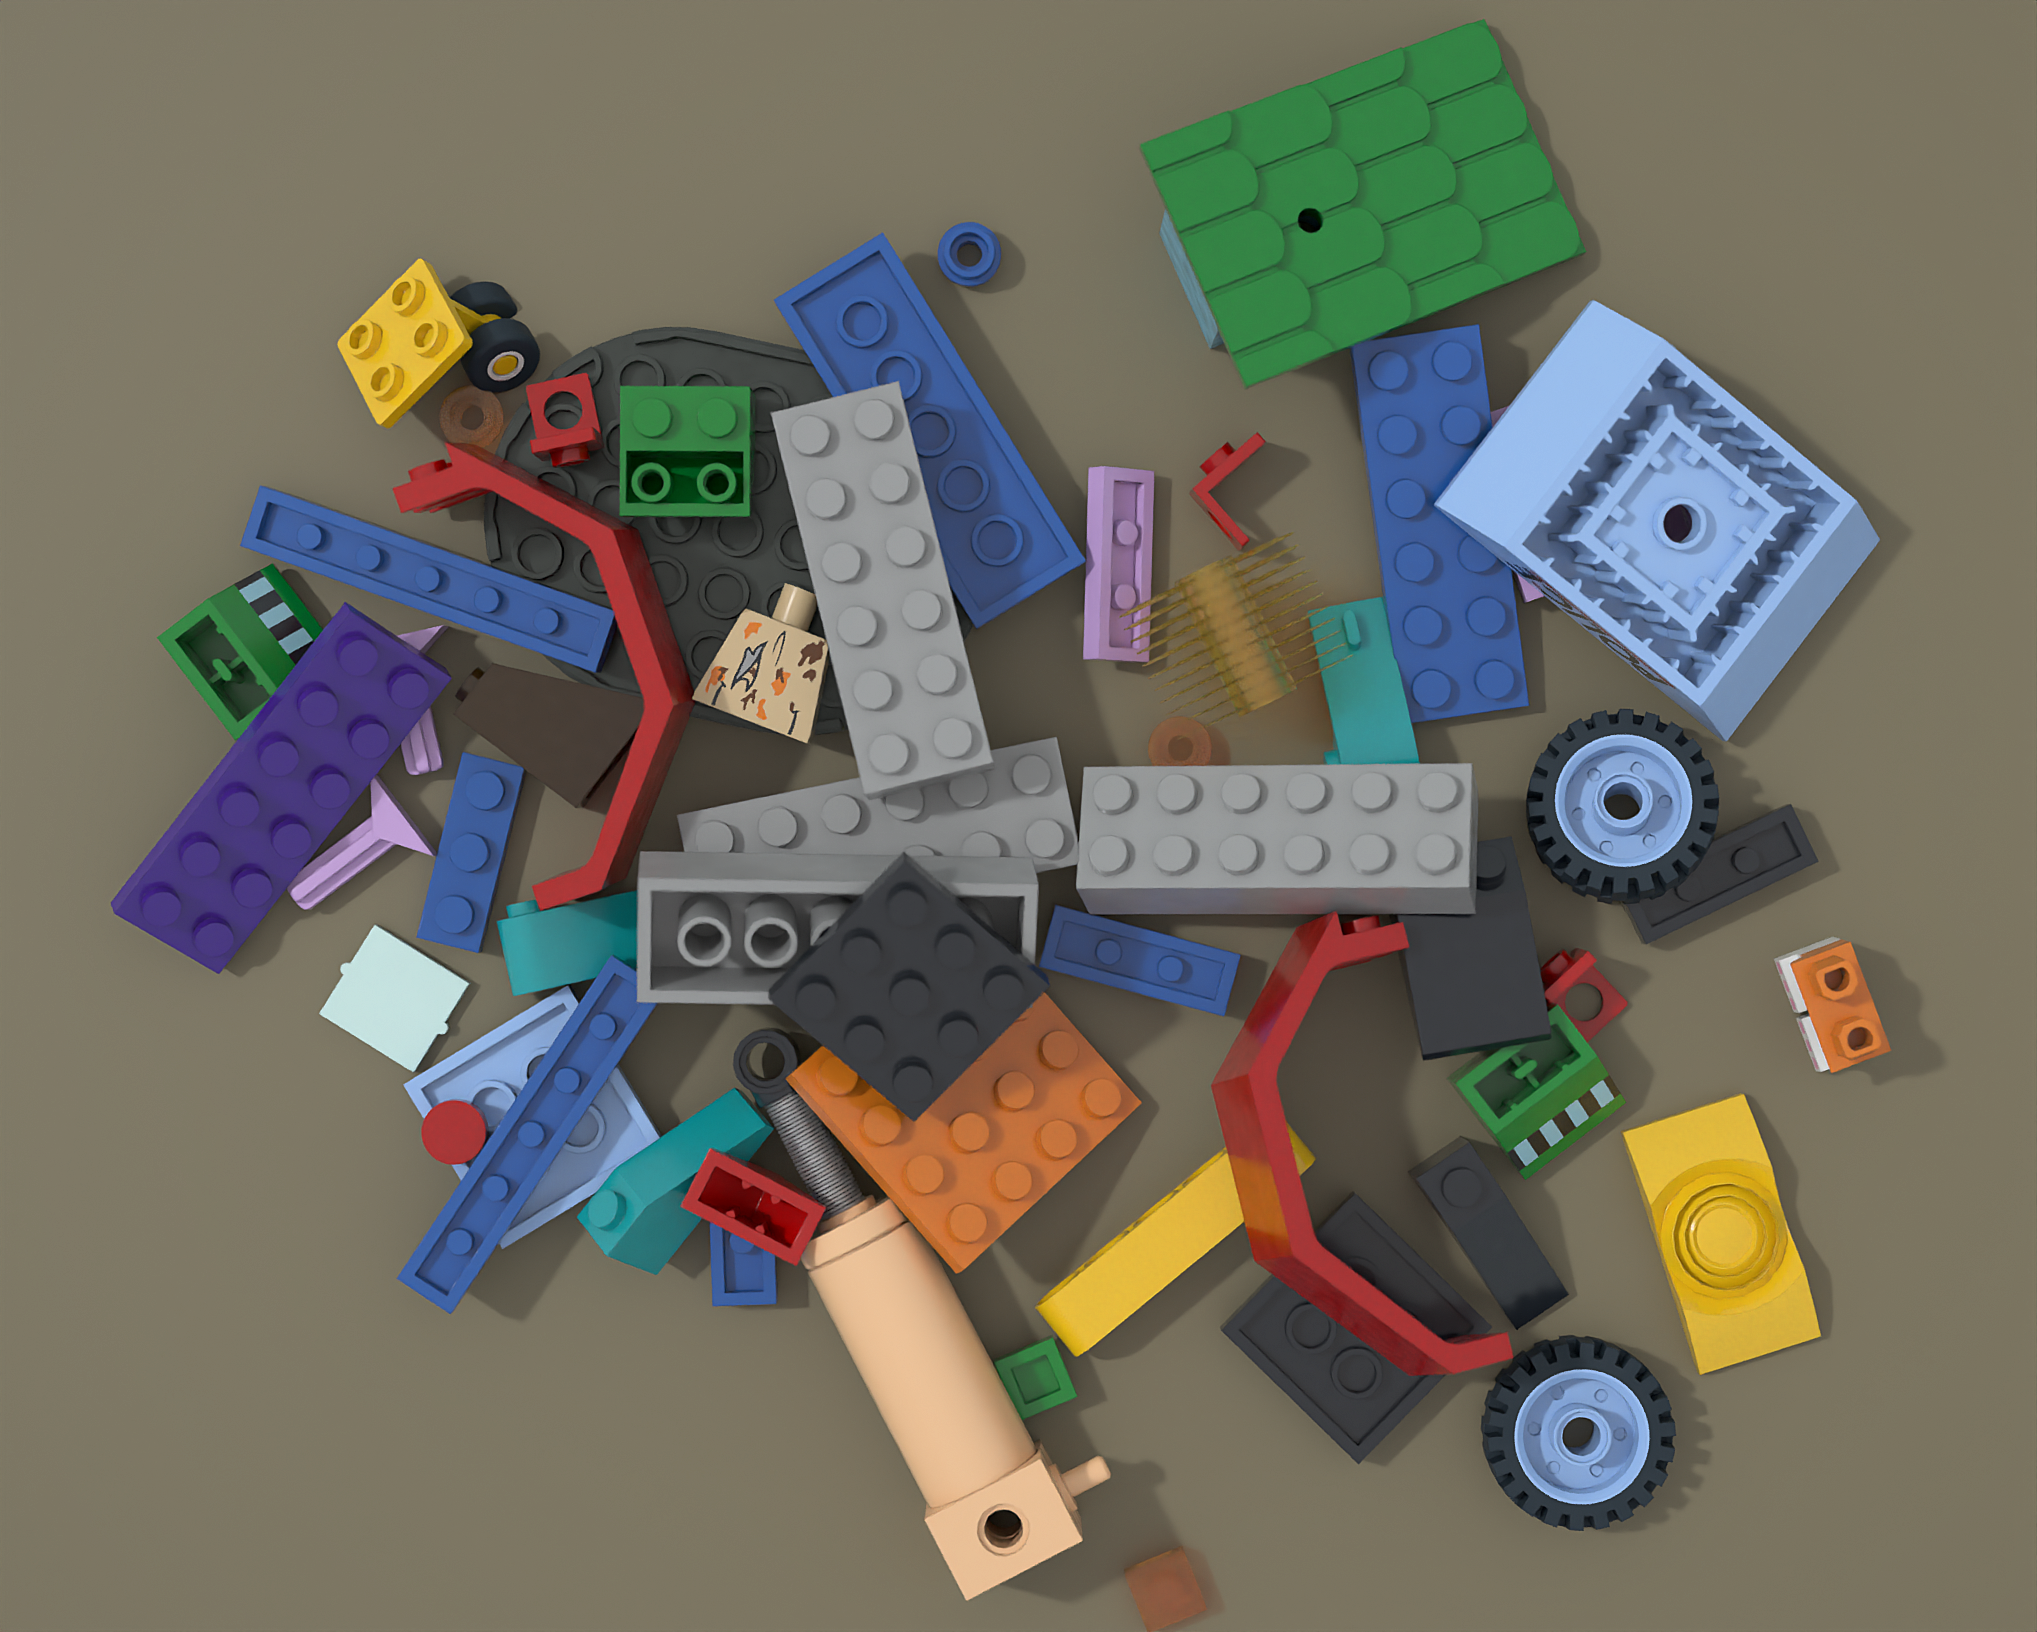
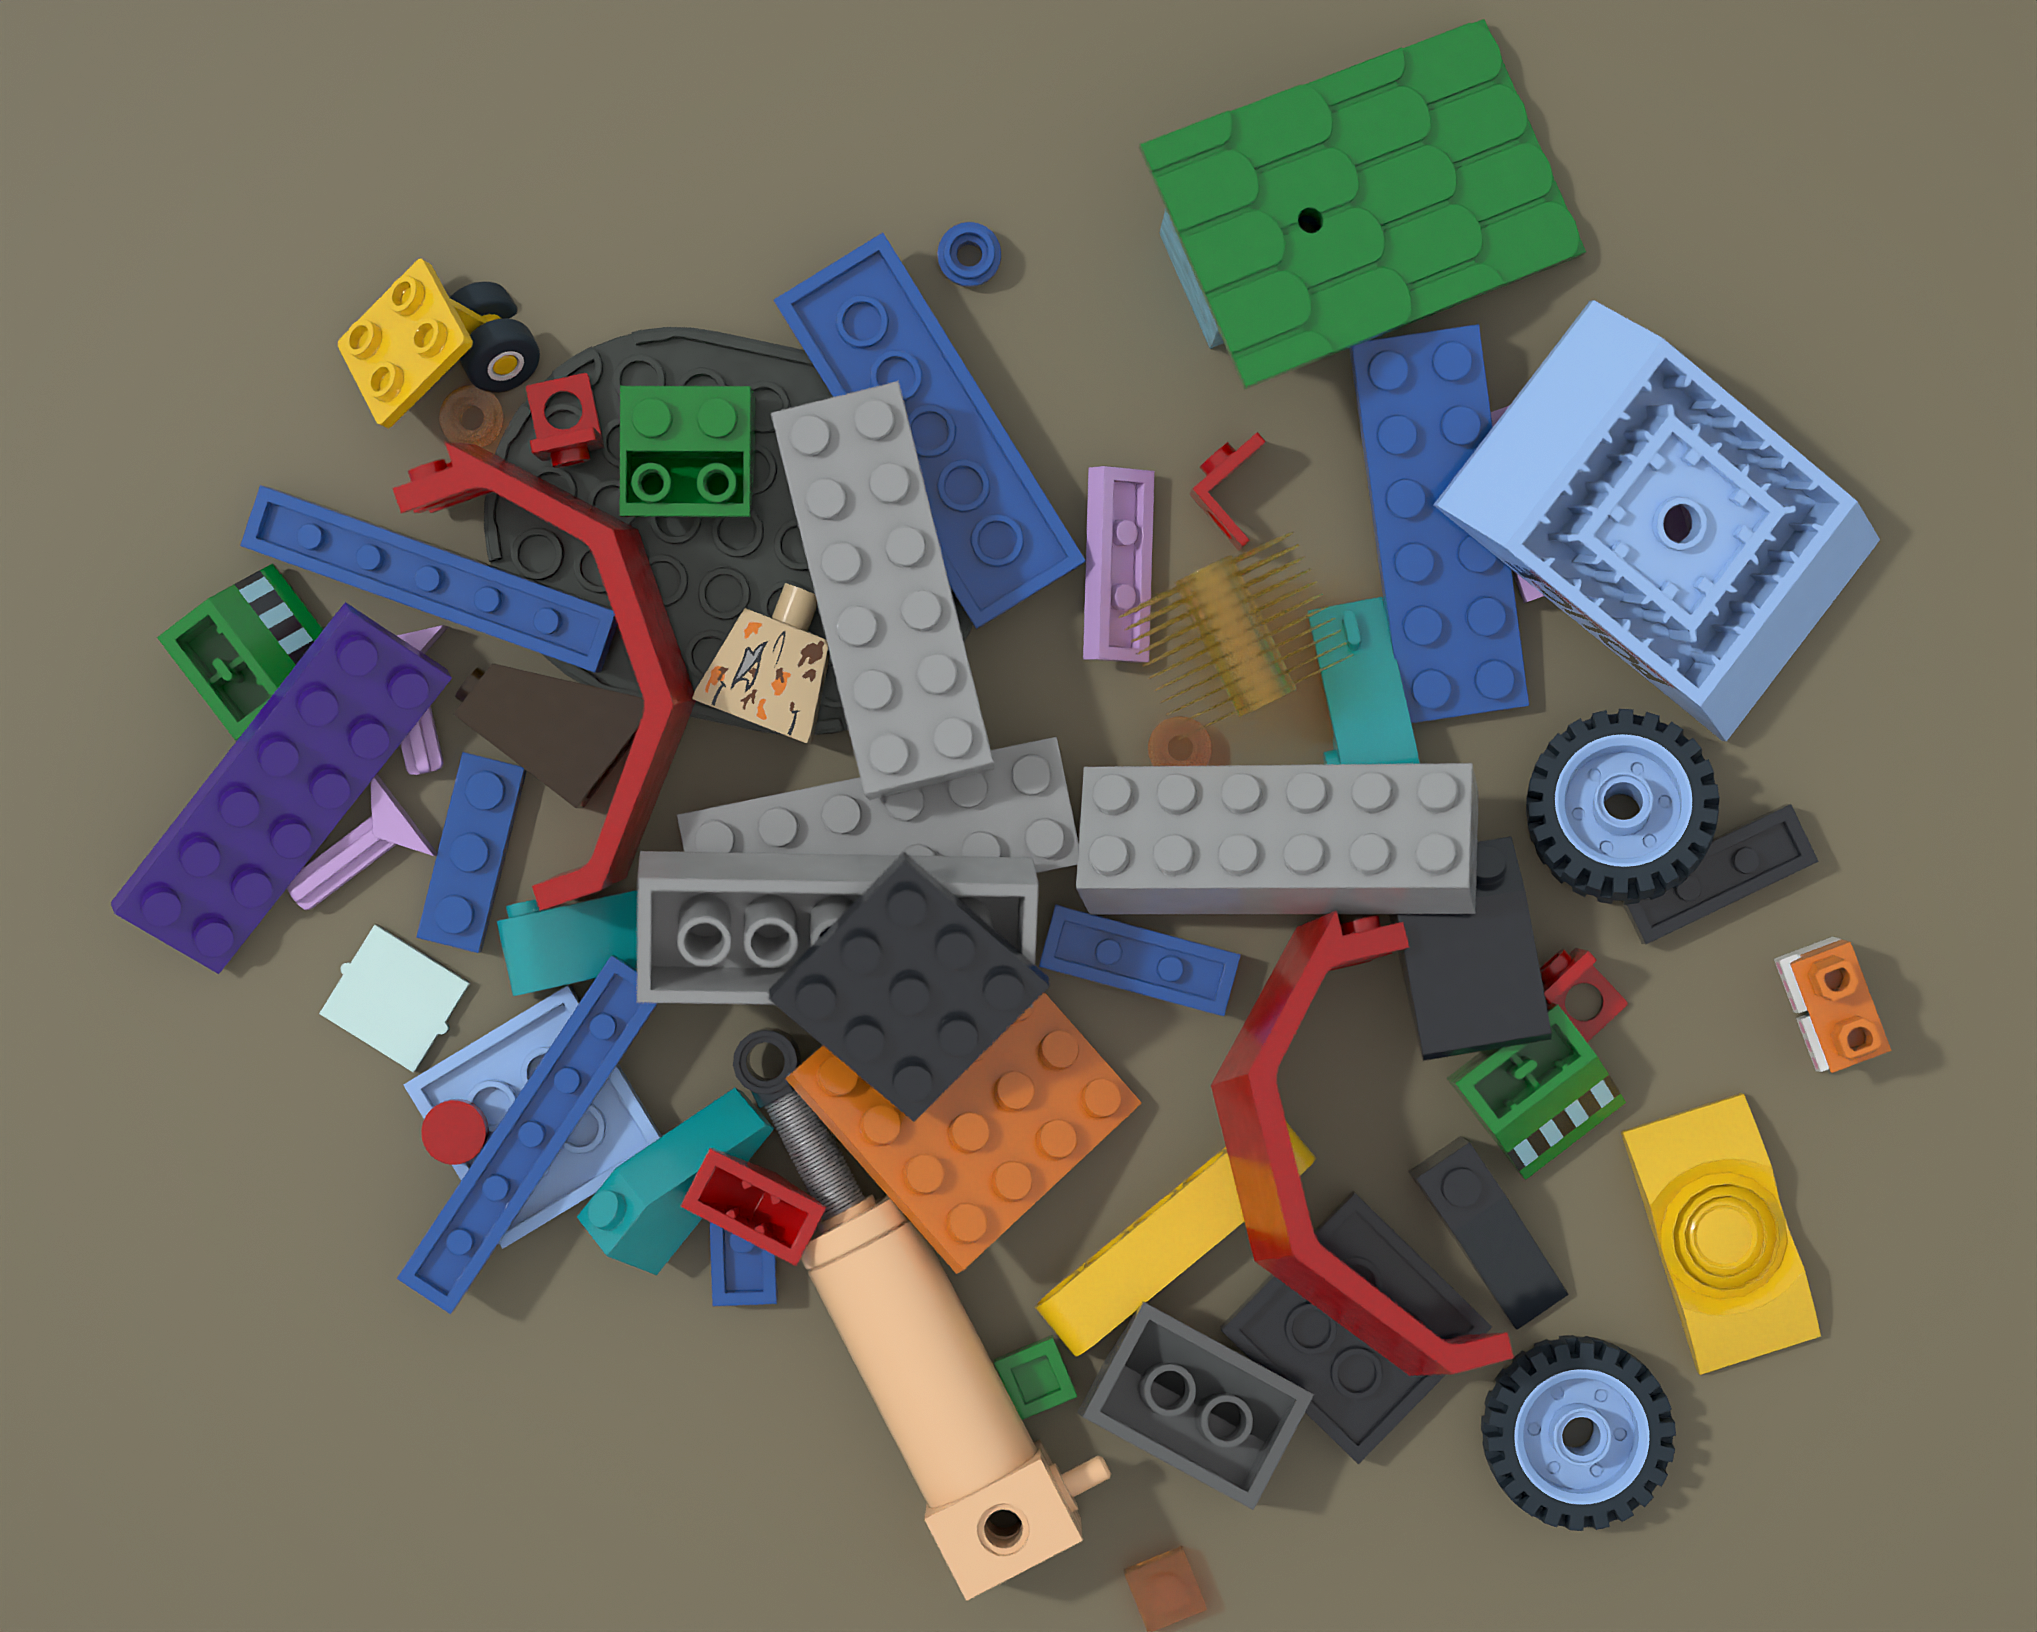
(1195, 1404): none -> dark grey slope

